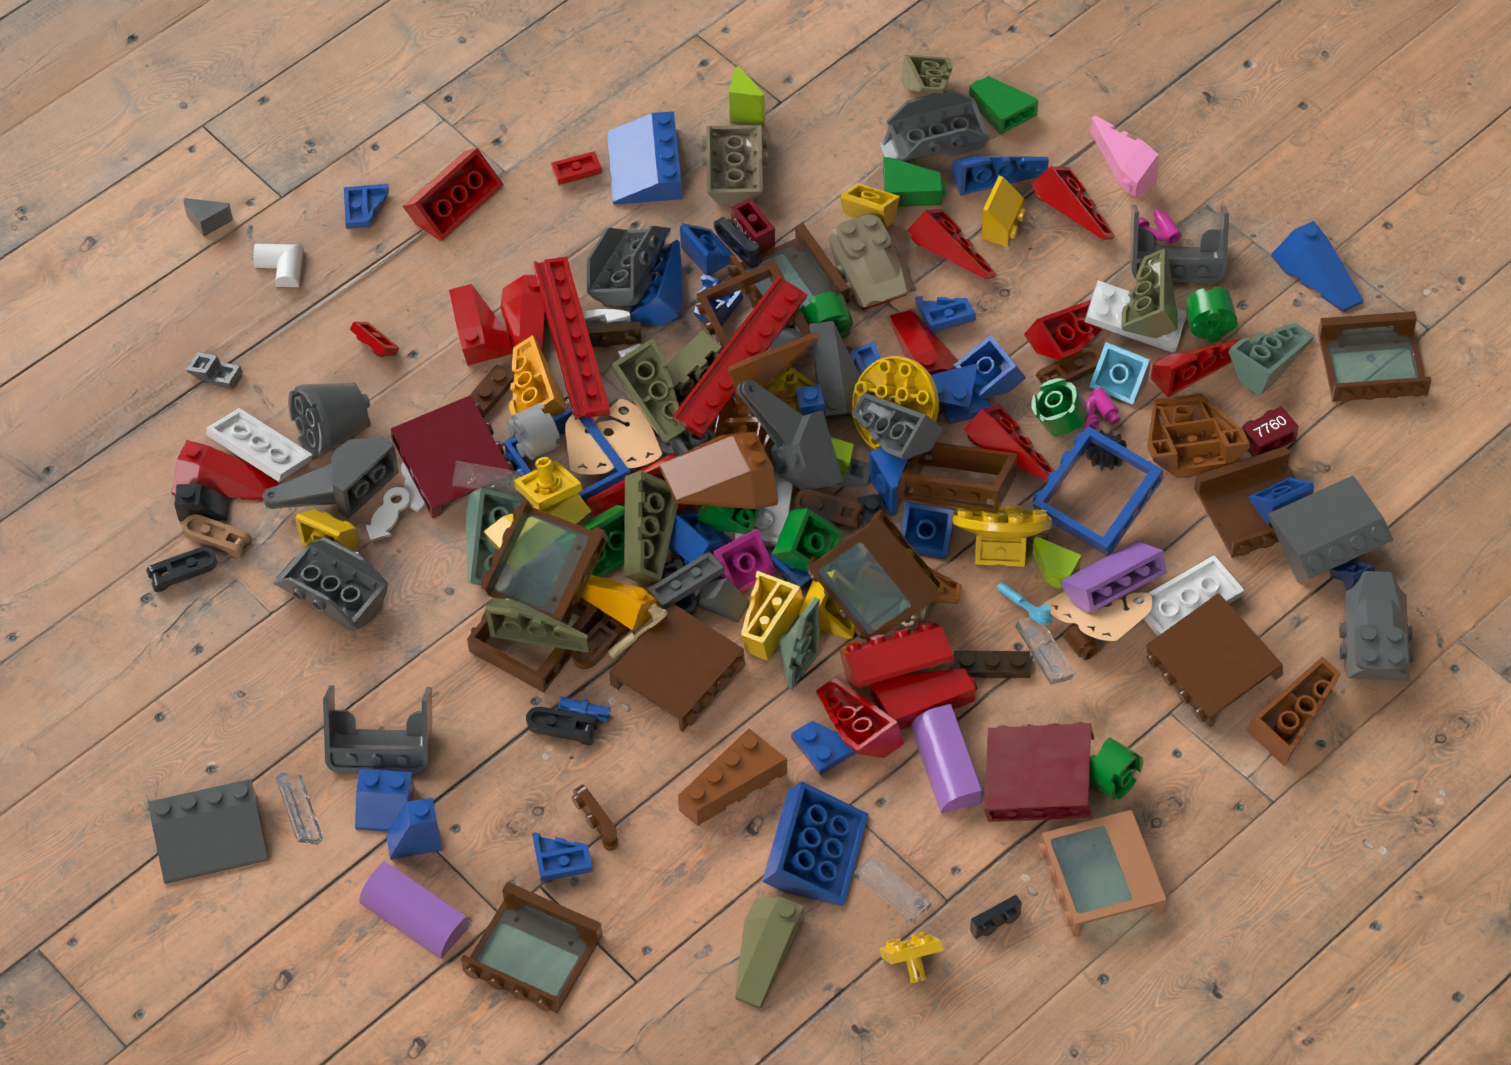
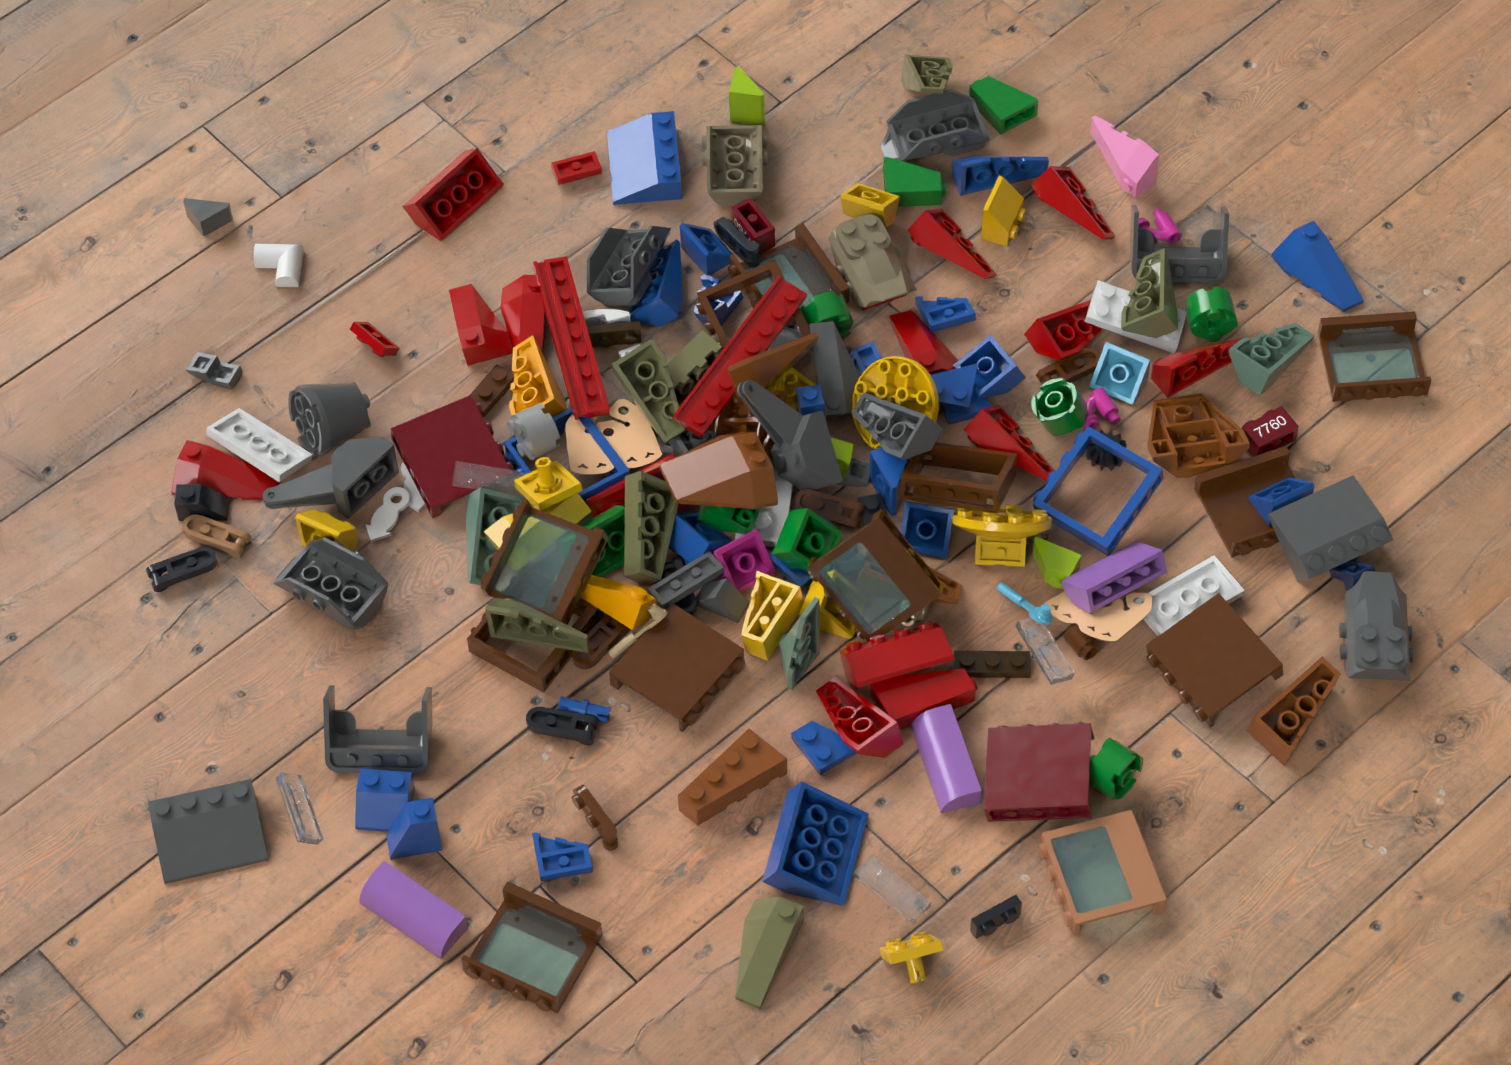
(363, 204): blue wing -> none

